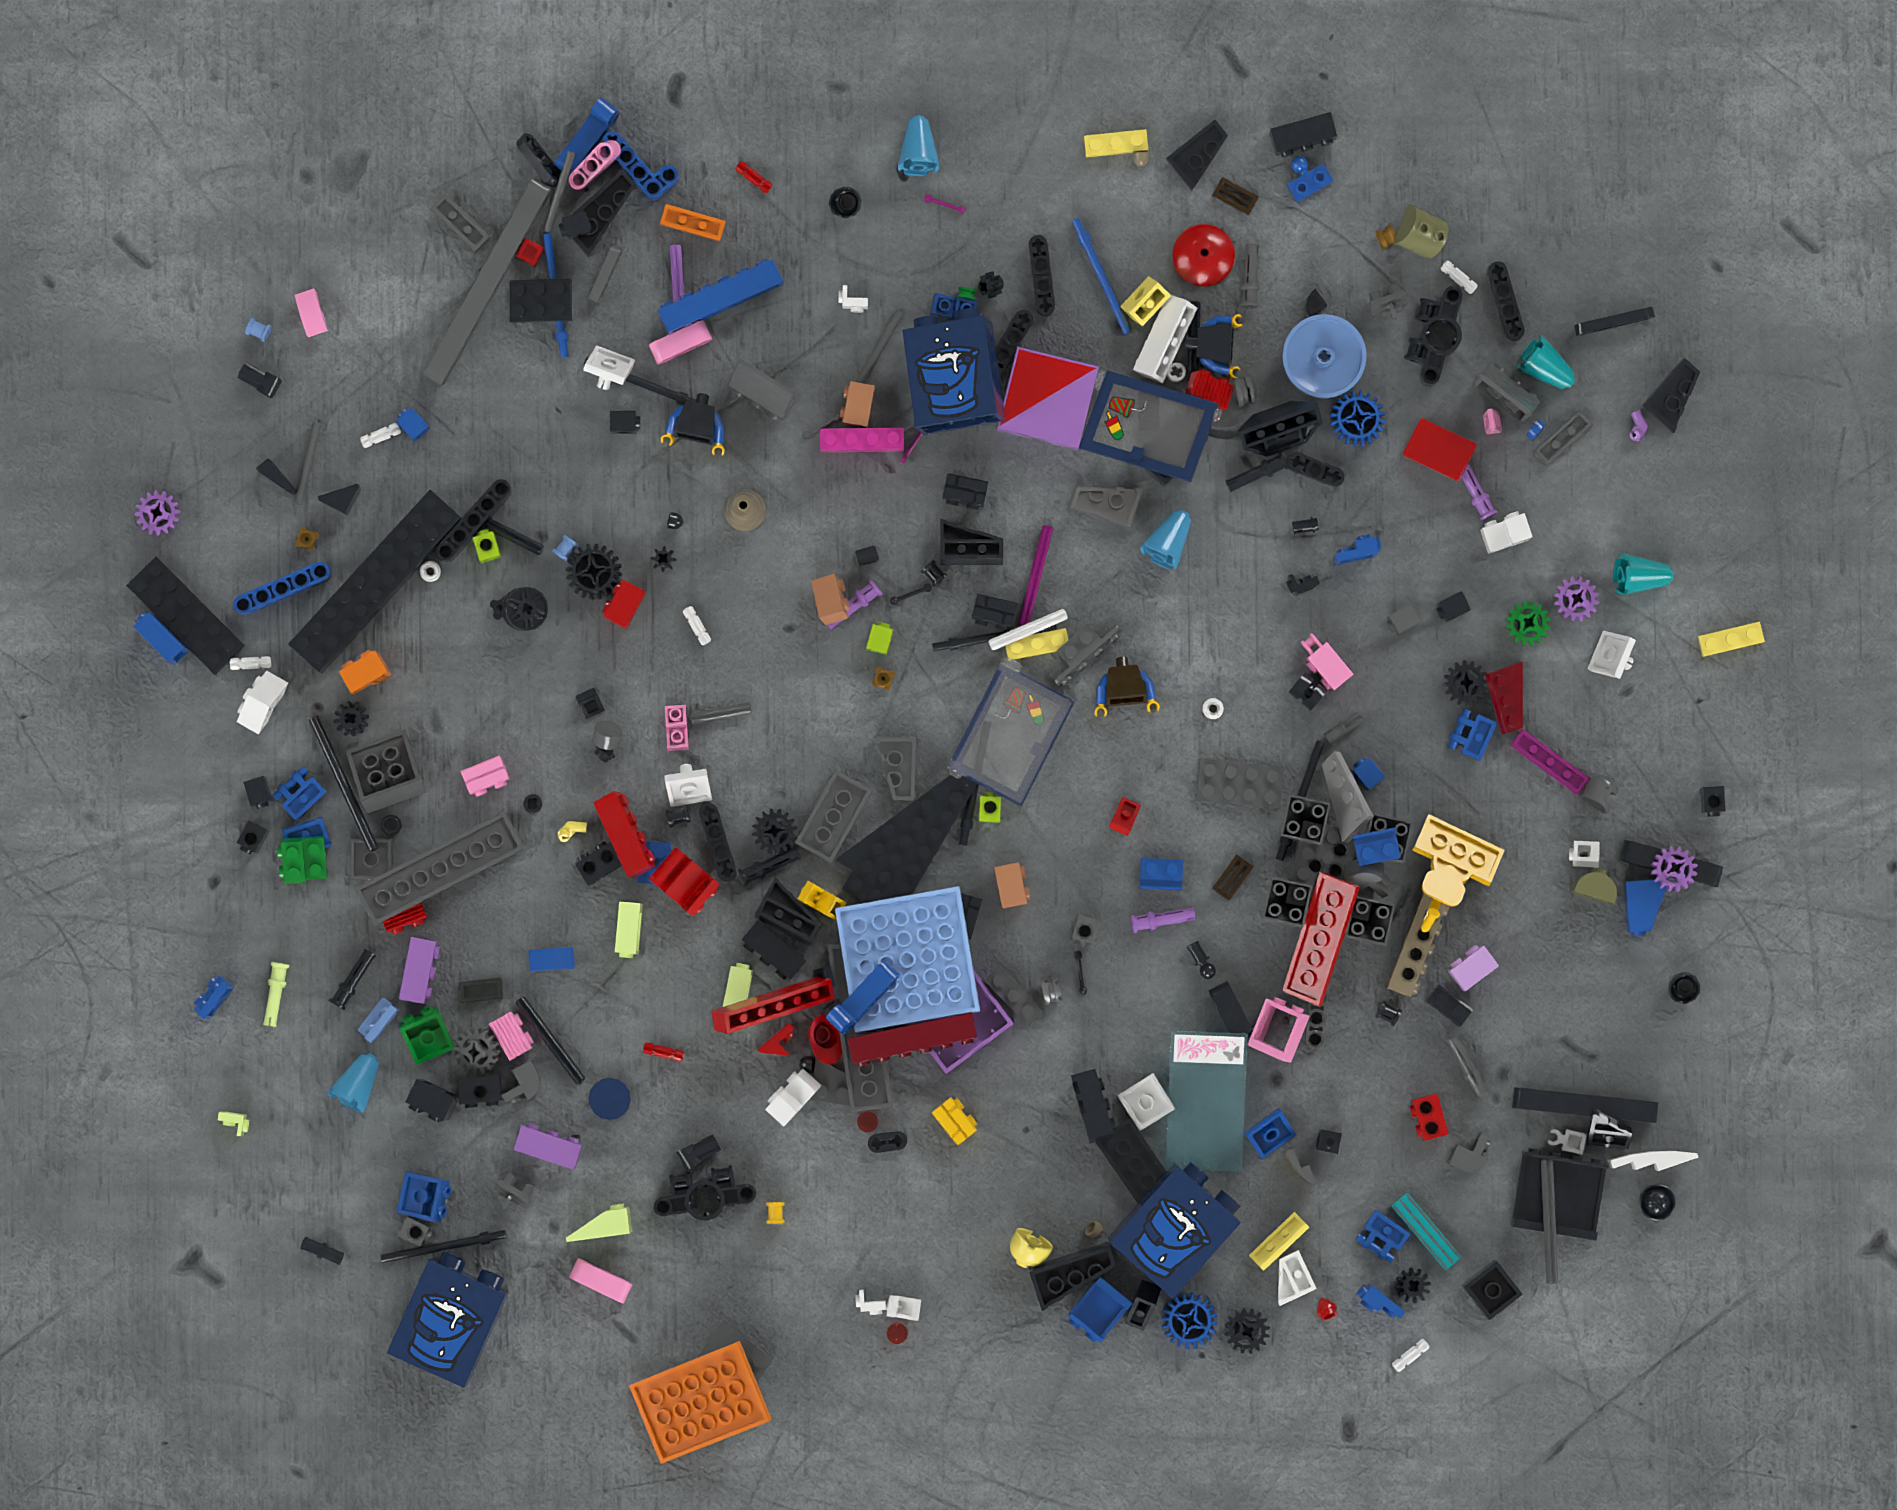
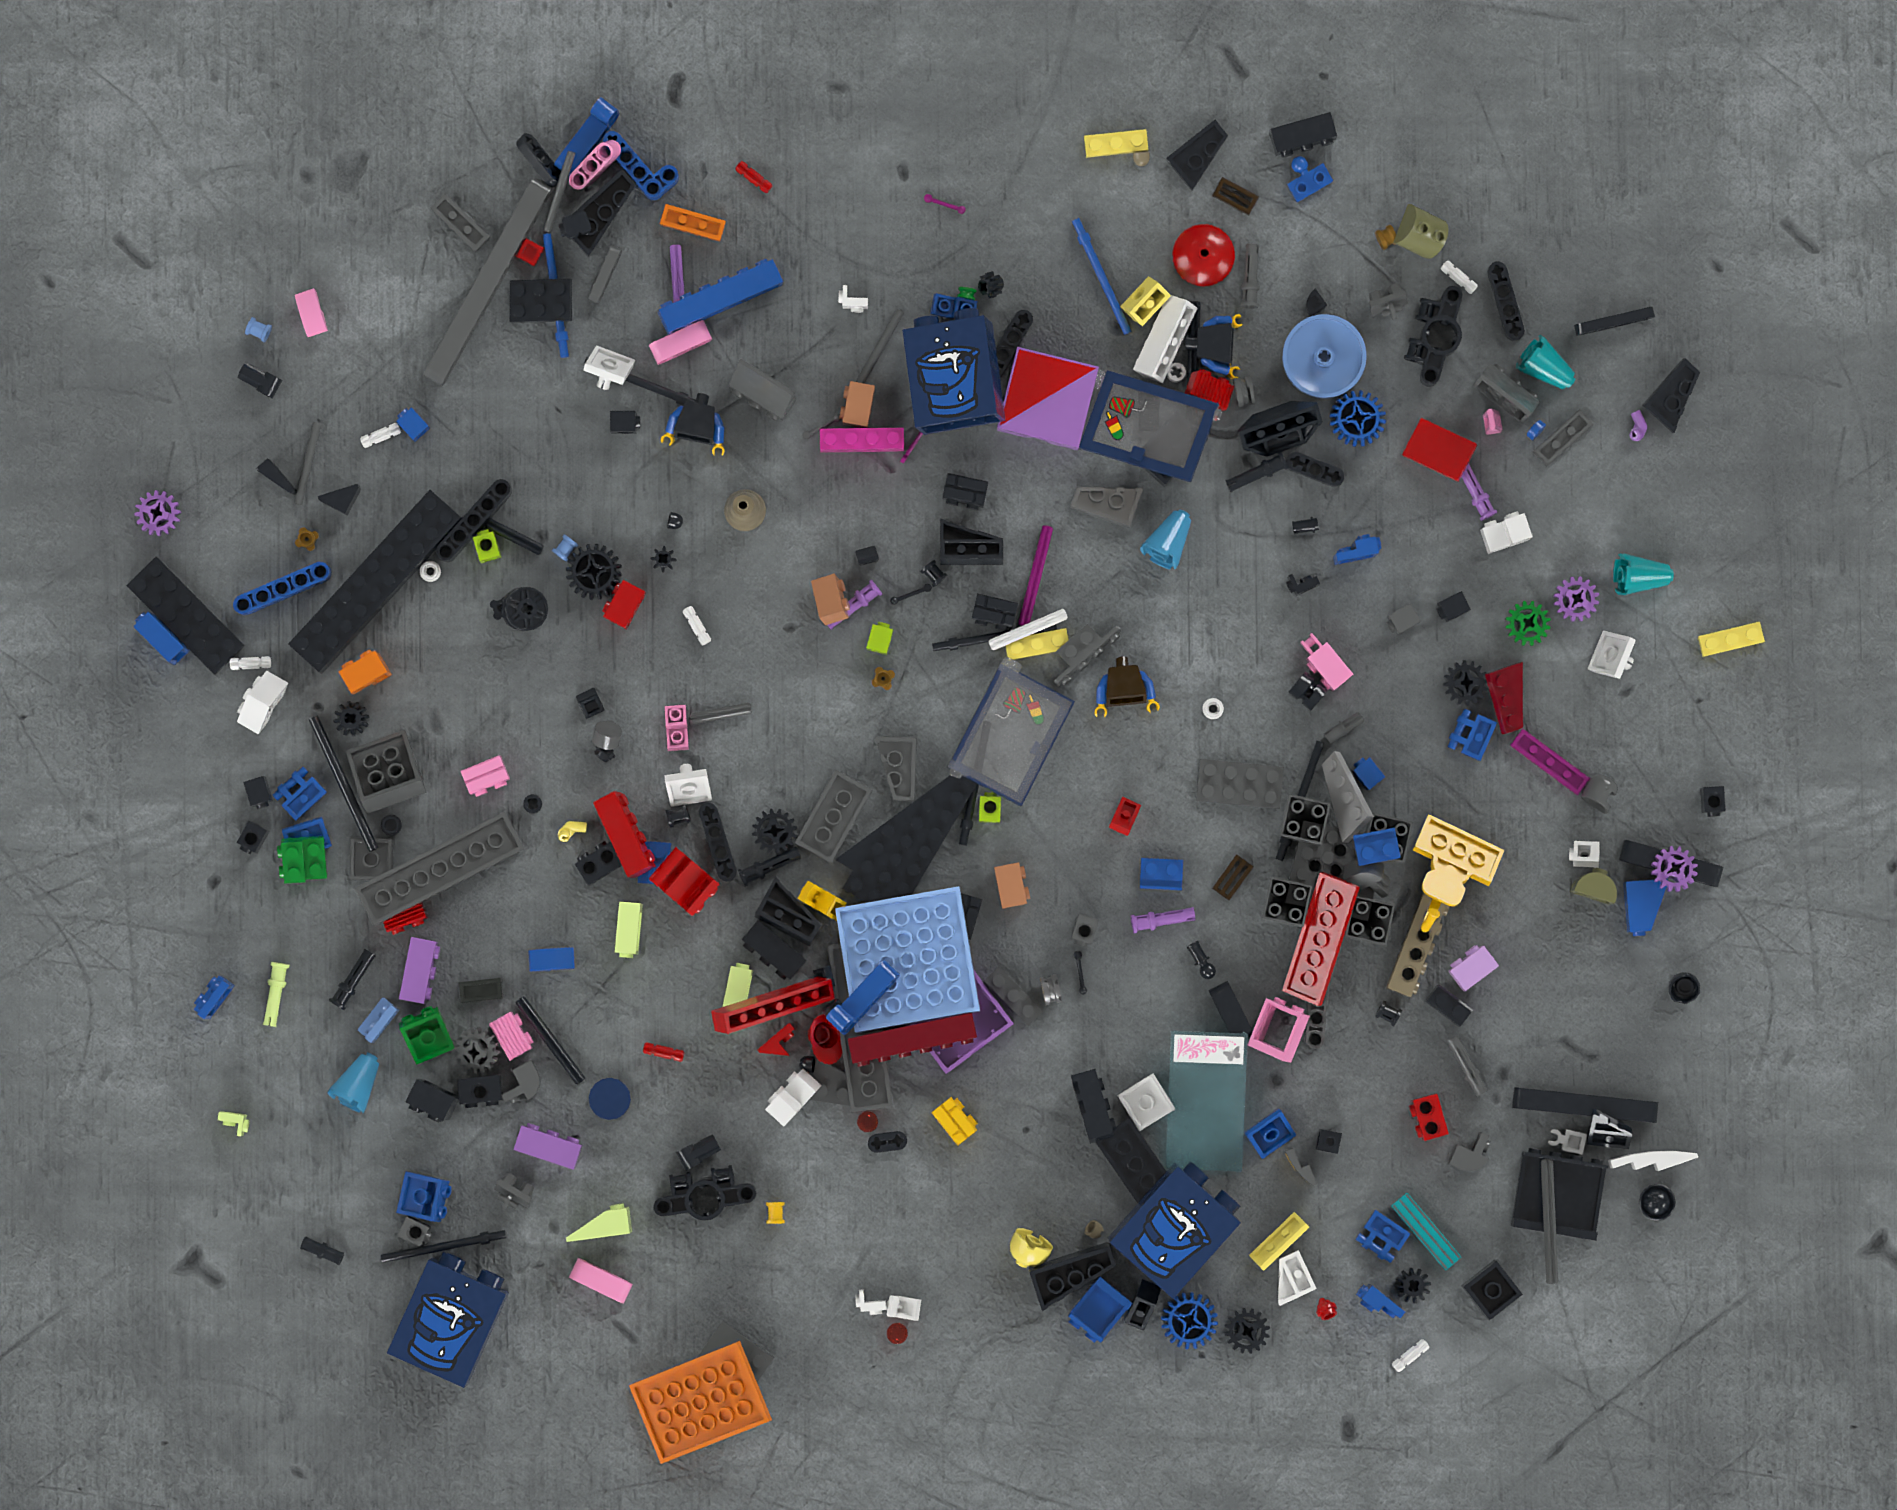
(845, 202): black hair -> none
(918, 149): dark azure cone -> none
(1041, 275): black beam -> none

